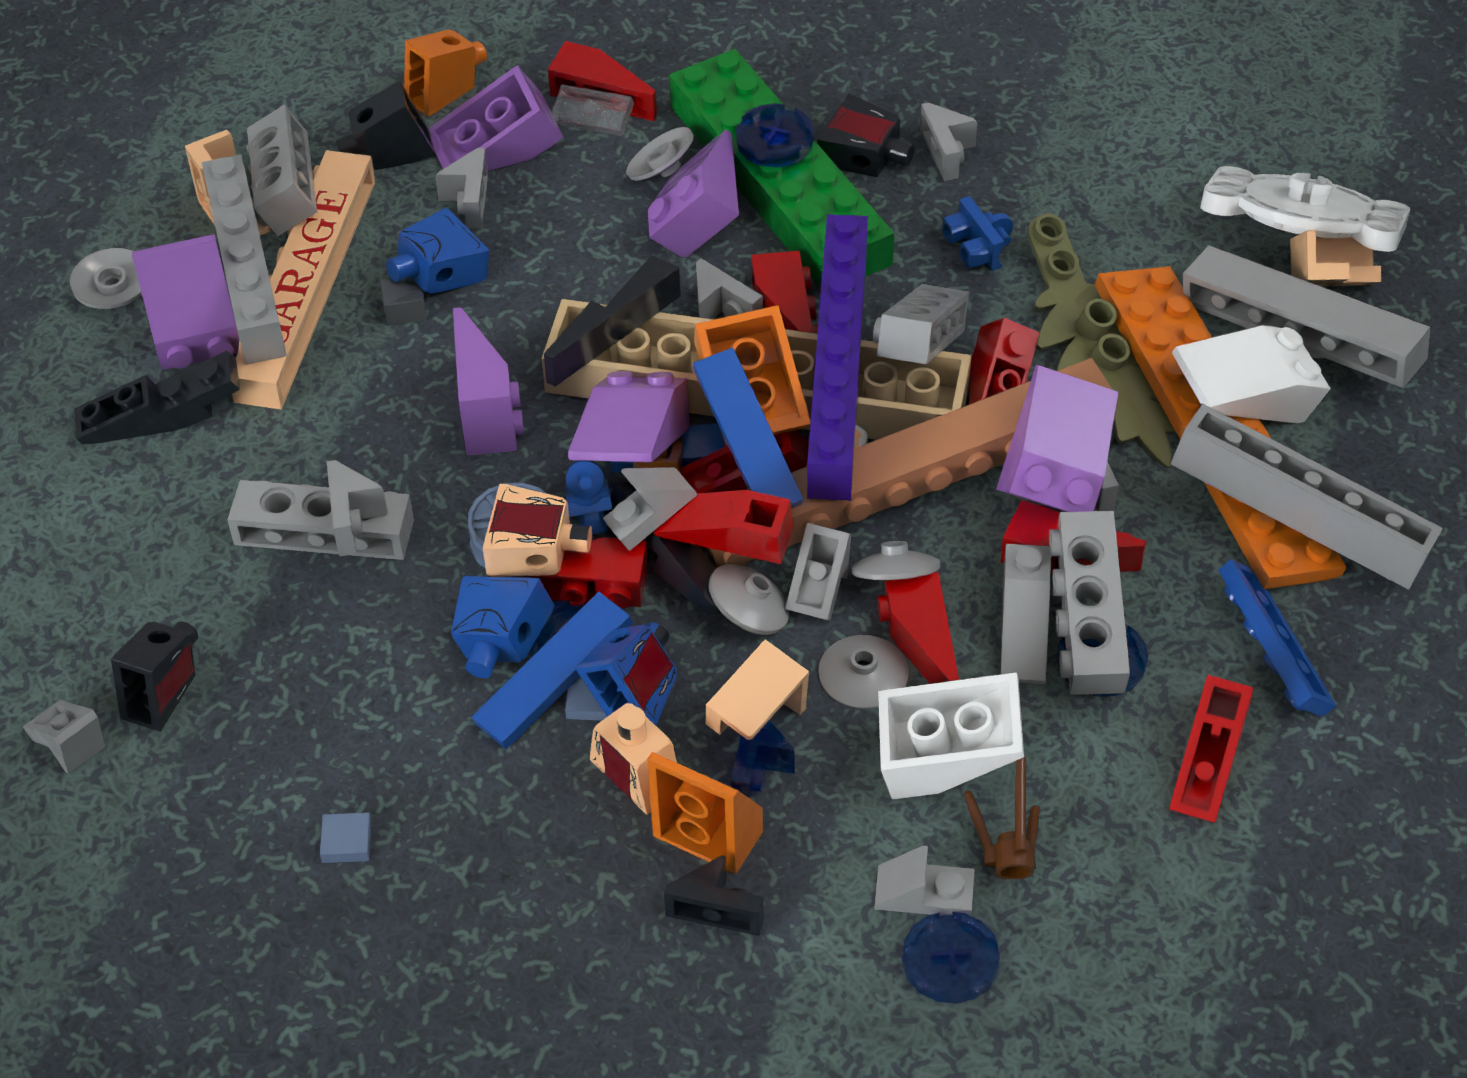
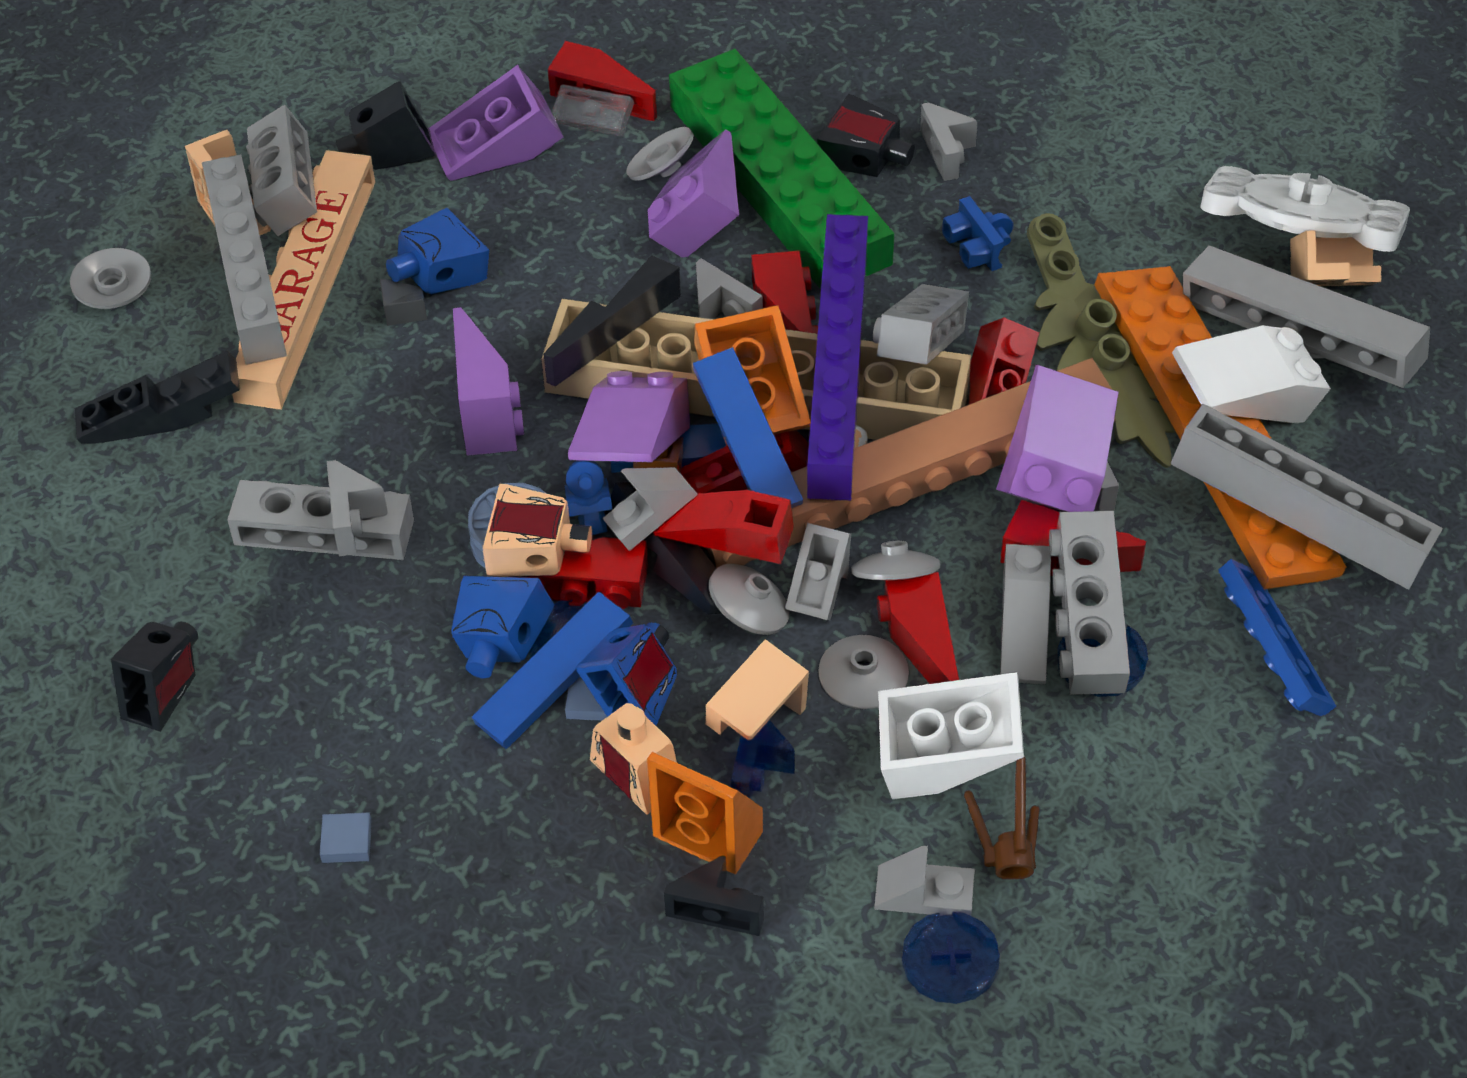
(69, 732): light grey slope -> none
(186, 301): medium lavender slope -> none
(440, 68): orange torso -> none
(467, 184): light grey slope -> none
(775, 135): clear blue tile -> none
(1211, 748): red slope -> none

